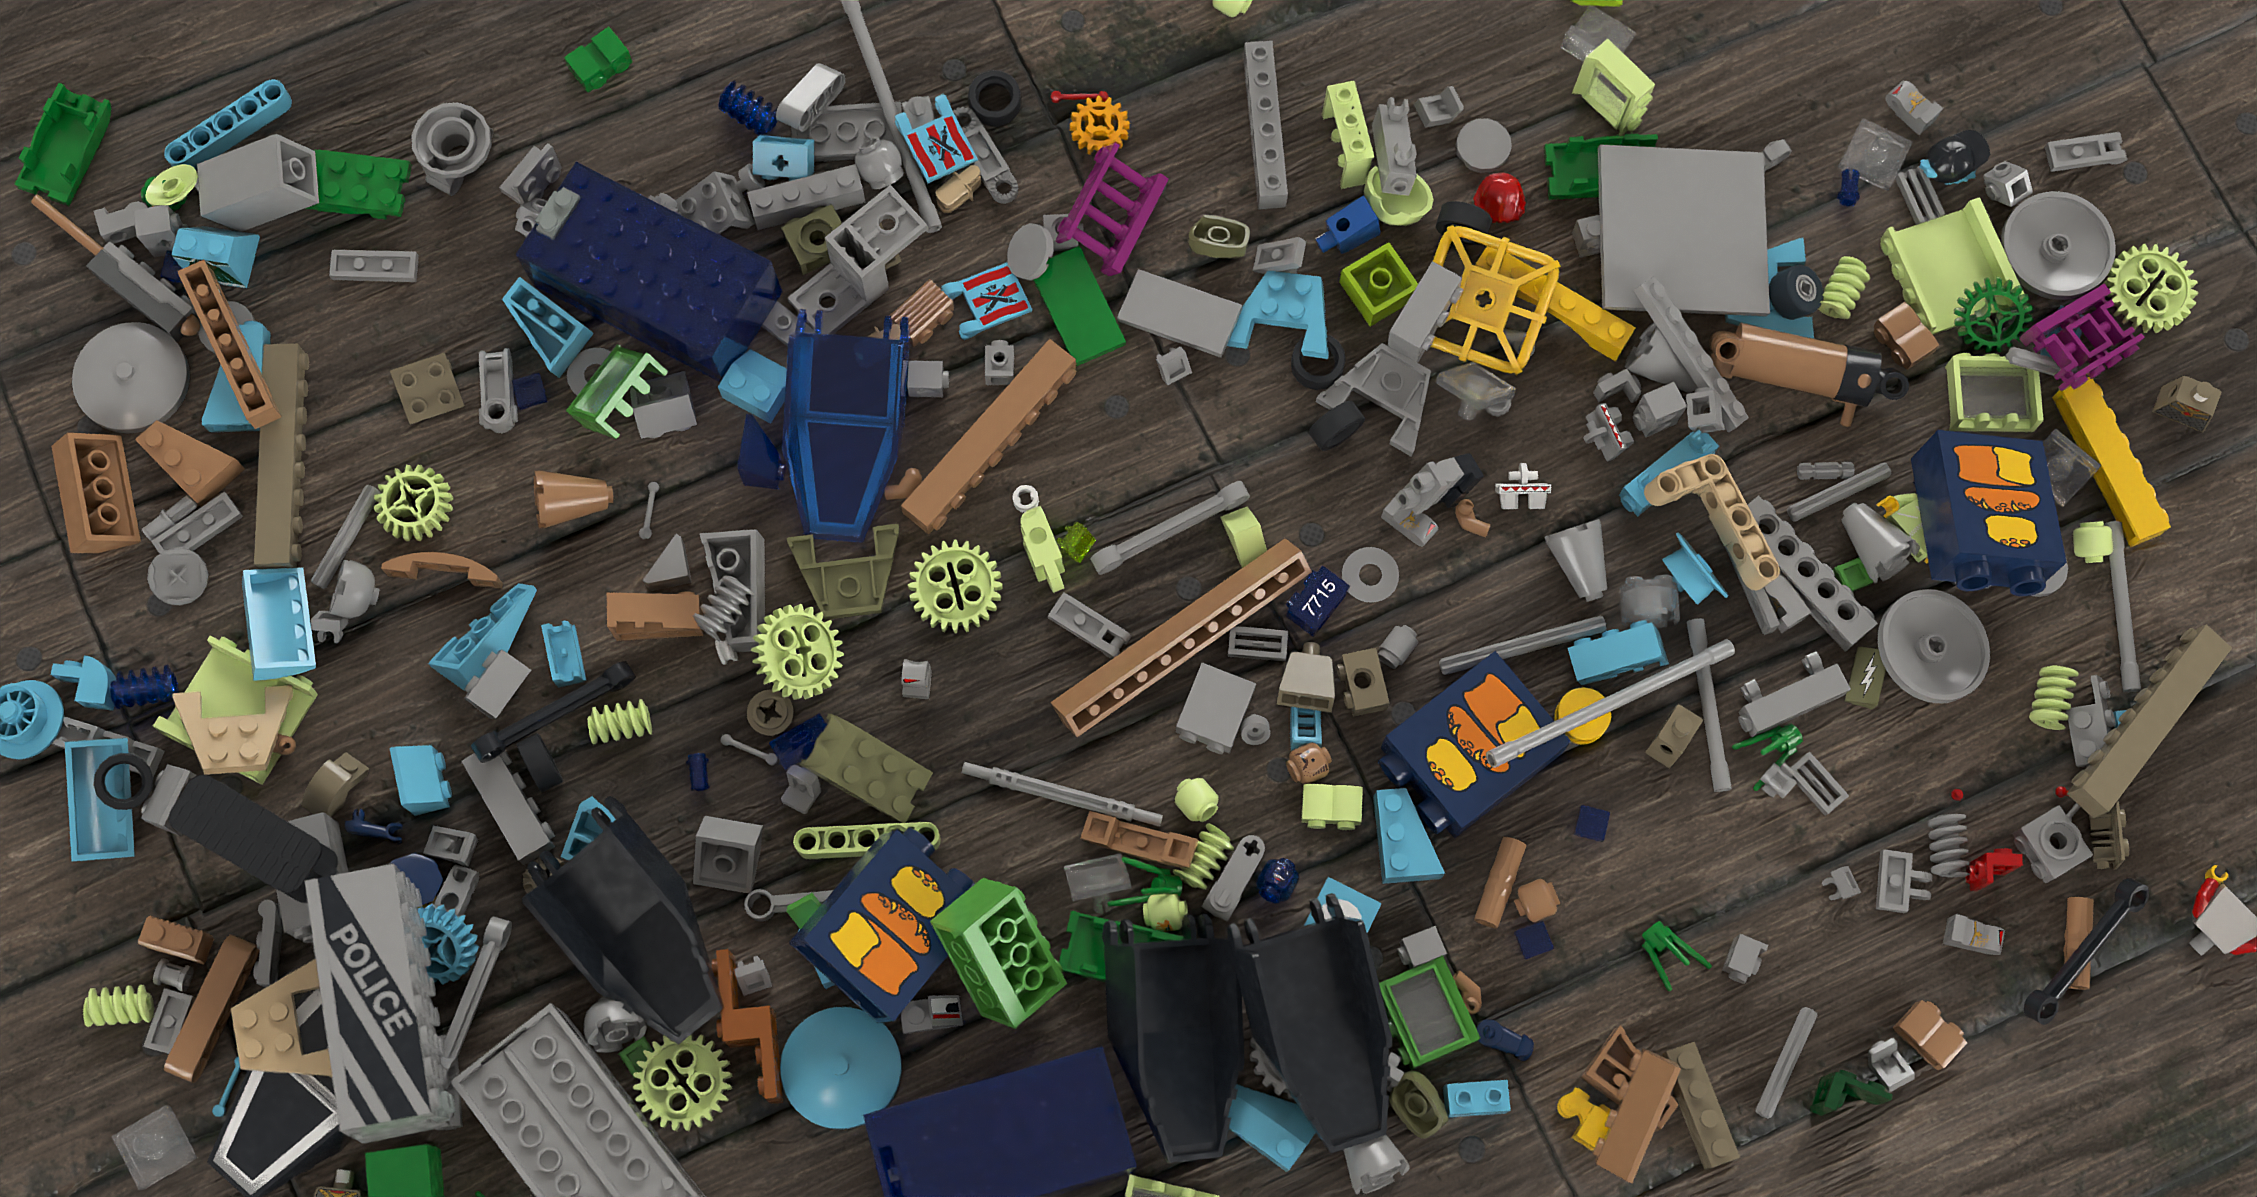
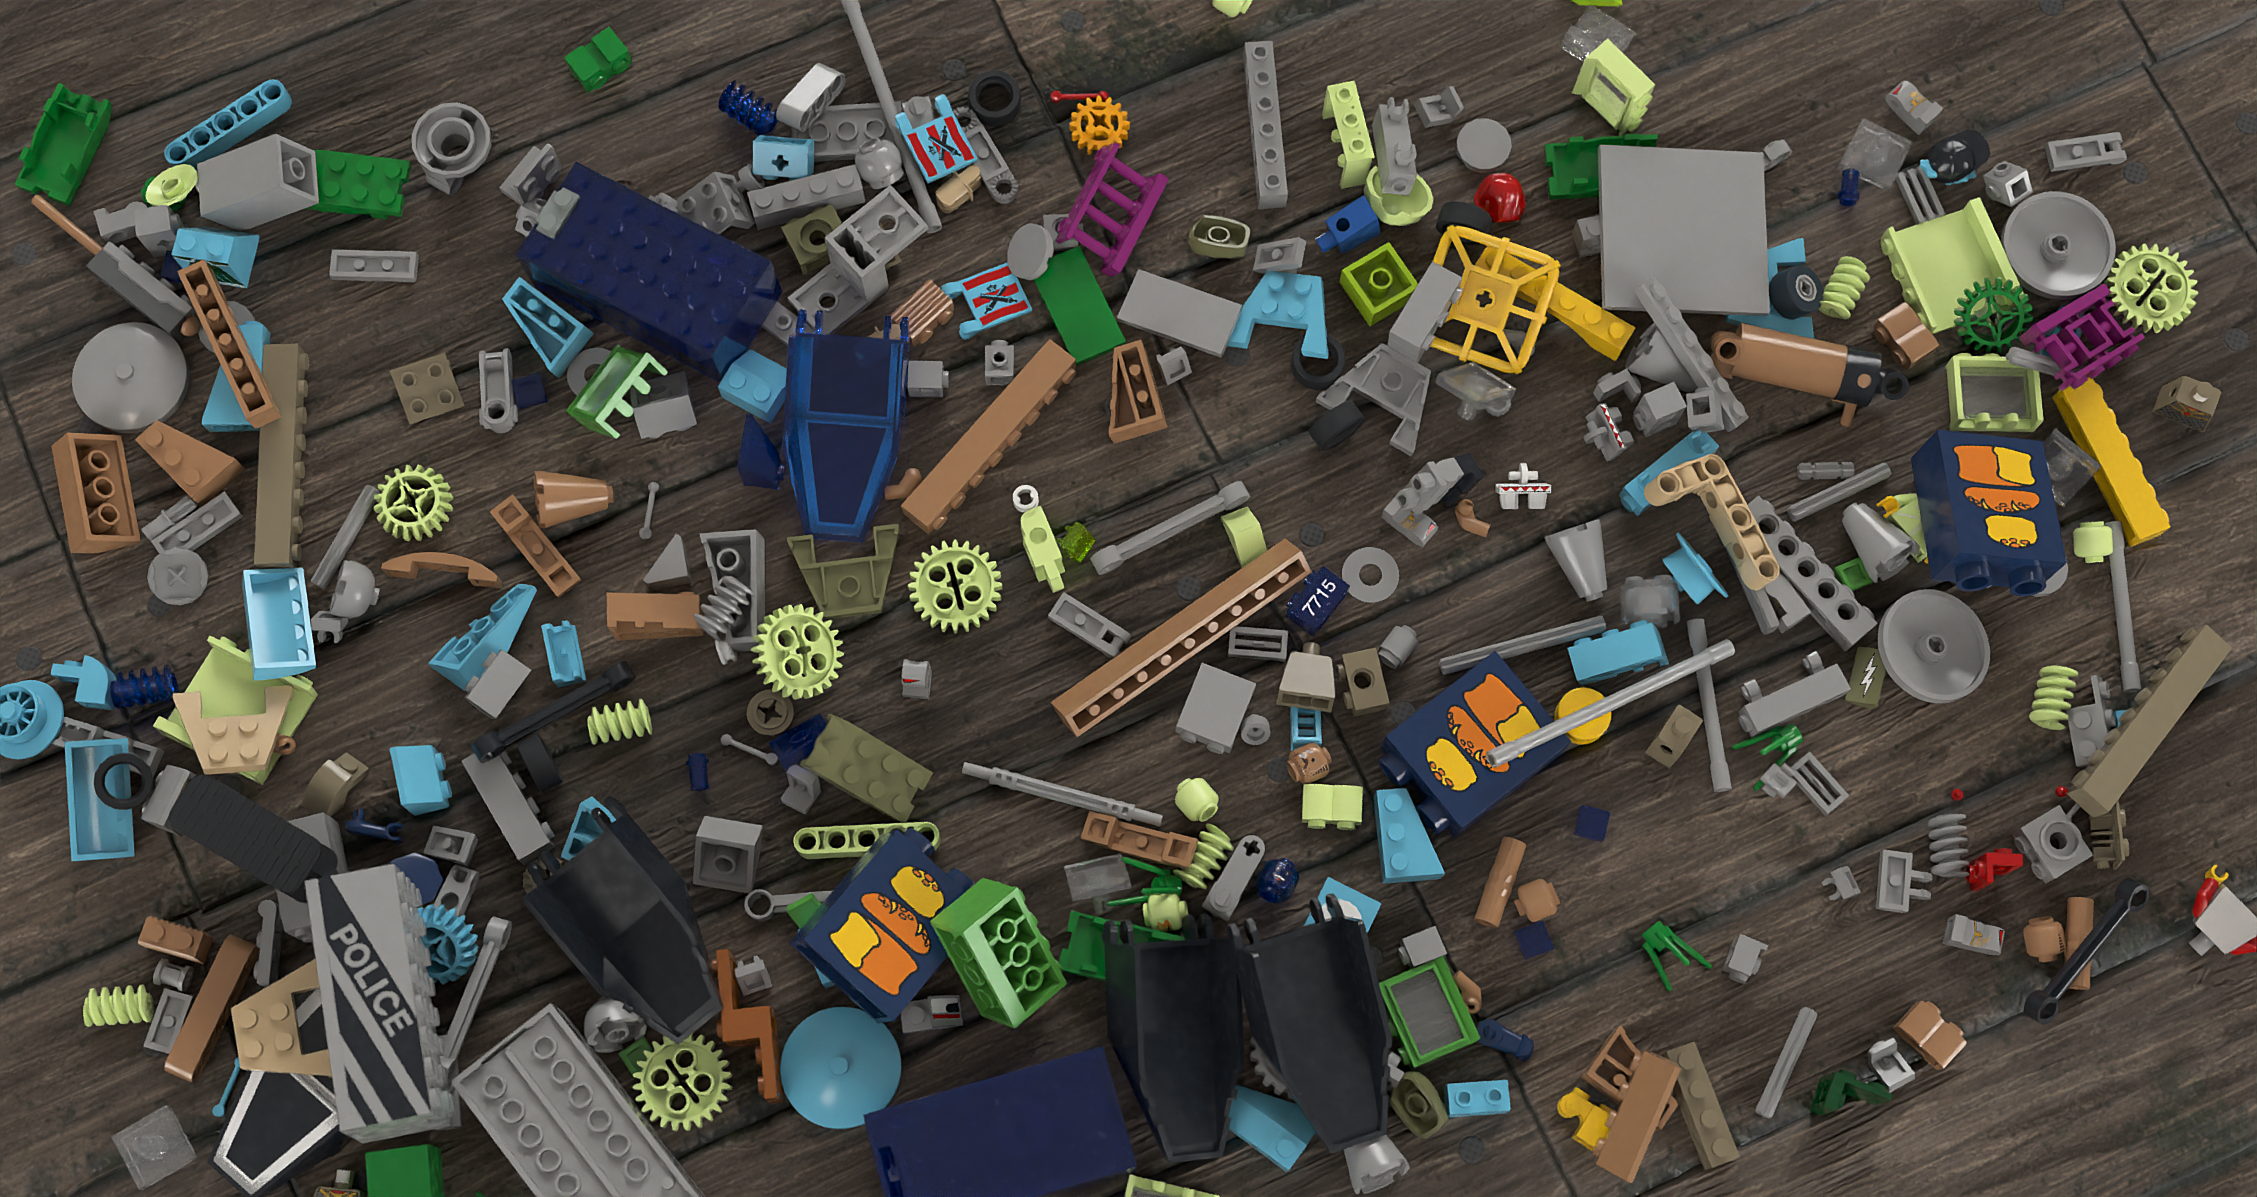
(535, 546): none -> medium nougat slope
(1135, 397): none -> medium nougat wedge
(2044, 938): none -> medium nougat head

